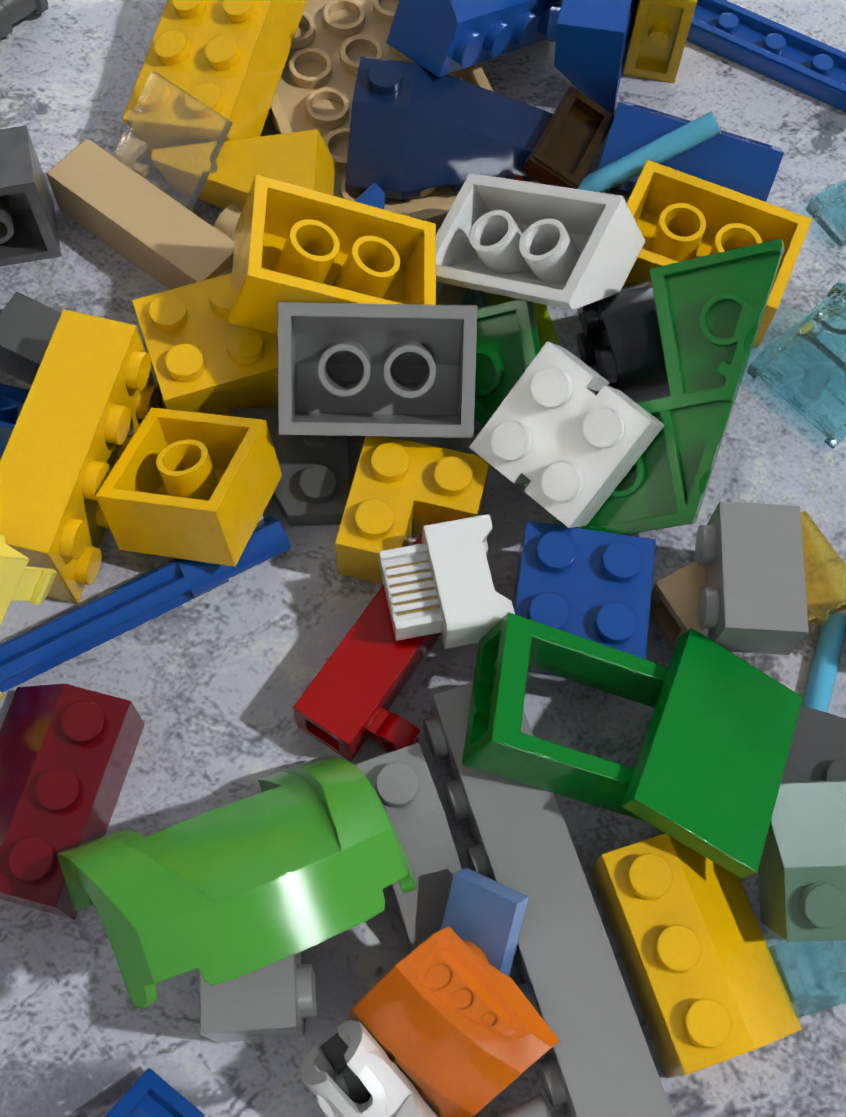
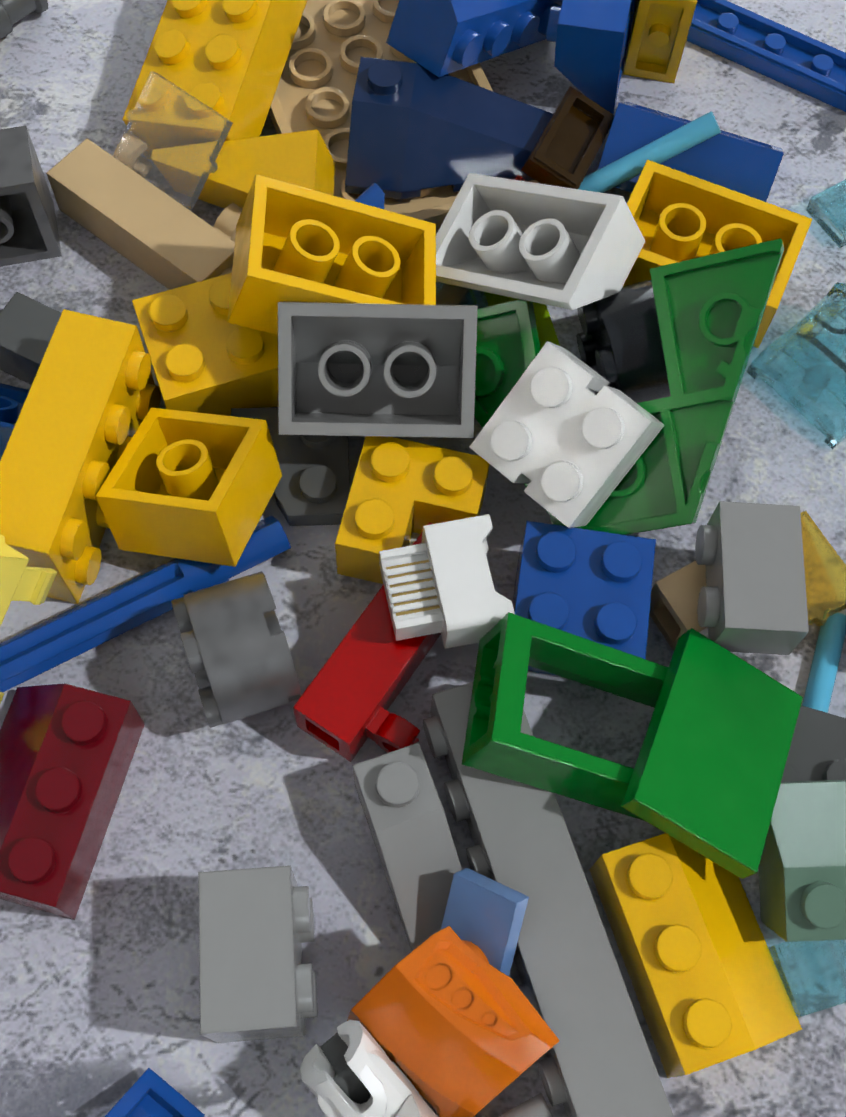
(236, 649): none -> flat silver brick
(242, 878): bright green piece -> none

